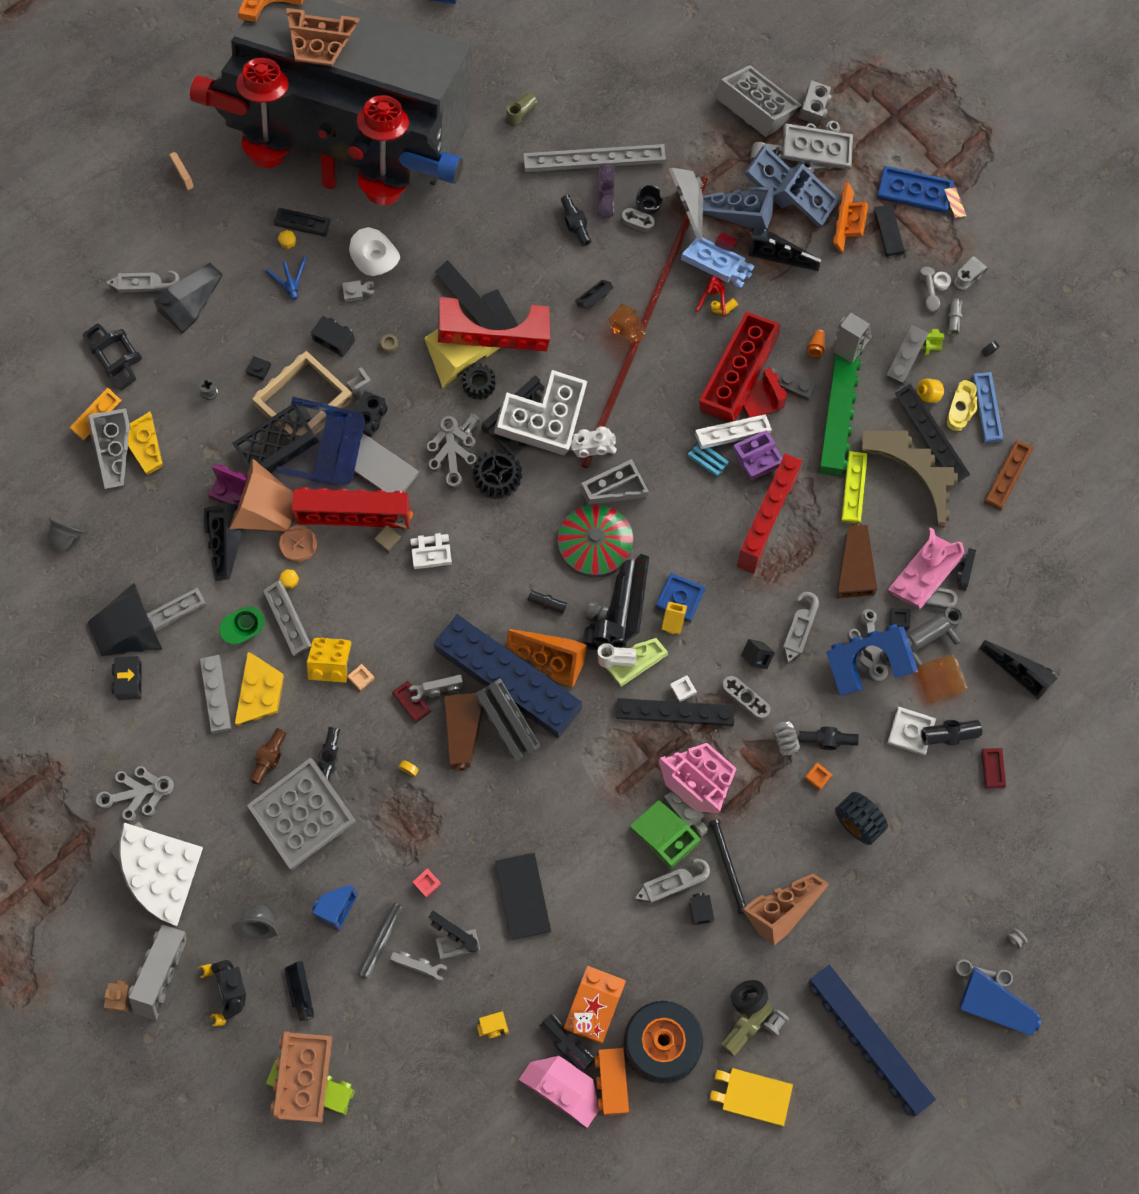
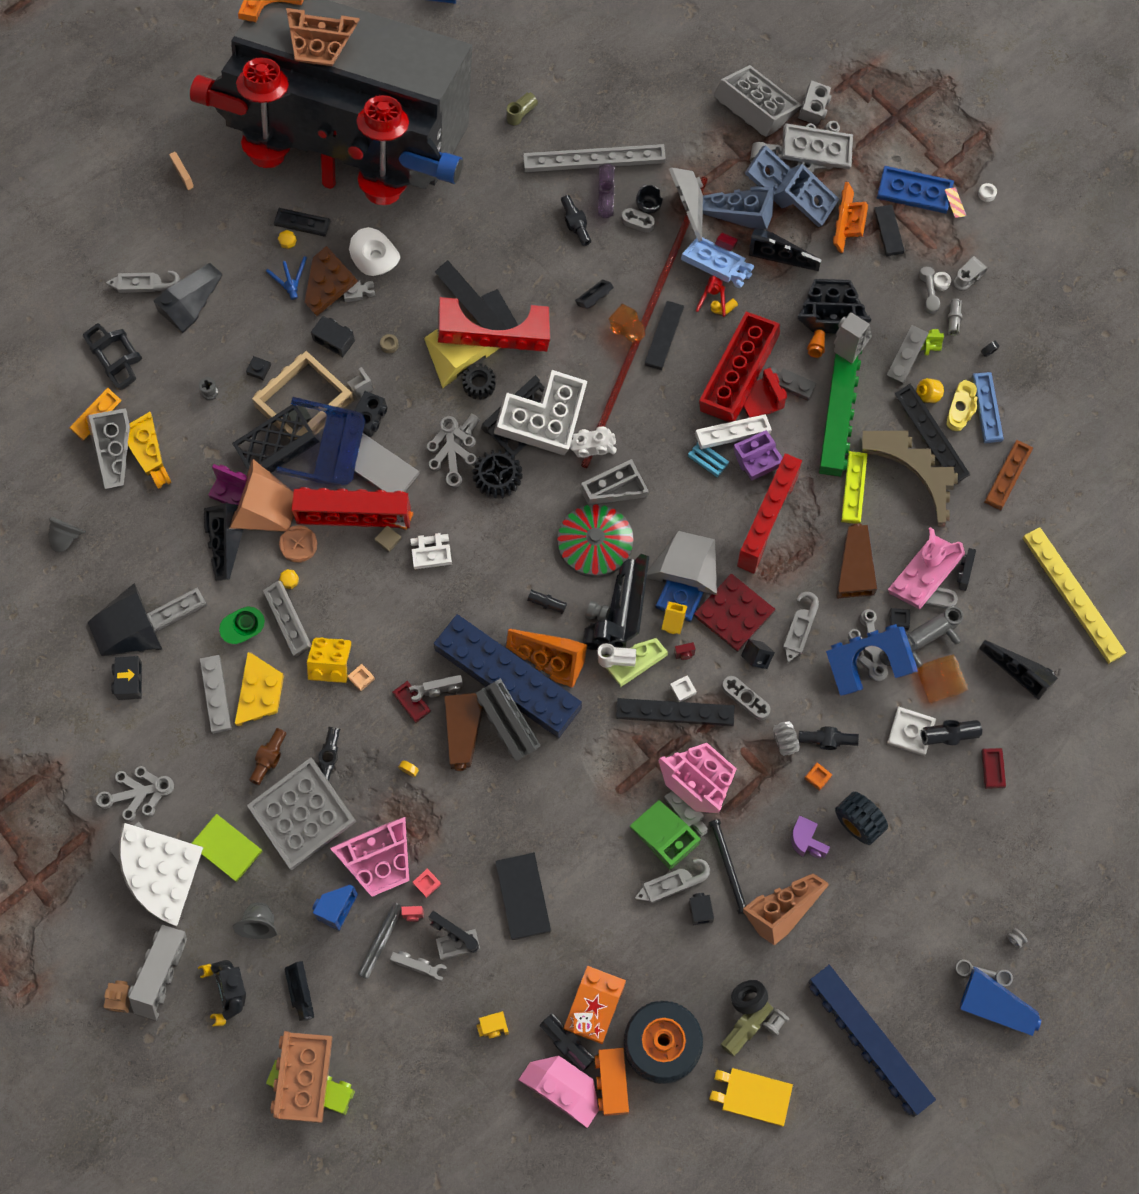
(160, 477): none -> light orange wheel
(227, 847): none -> lime tile
(327, 281): none -> reddish brown plate
(377, 857): none -> bright pink wedge
(412, 913): none -> coral plate
(664, 335): none -> black tile
(684, 651): none -> dark red plate
(688, 561): none -> light grey wedge
(734, 612): none -> dark red plate
(802, 839): none -> medium lavender brick
(830, 302): none -> black wedge
(987, 192): none -> white tile
(1074, 595): none -> light yellow plate

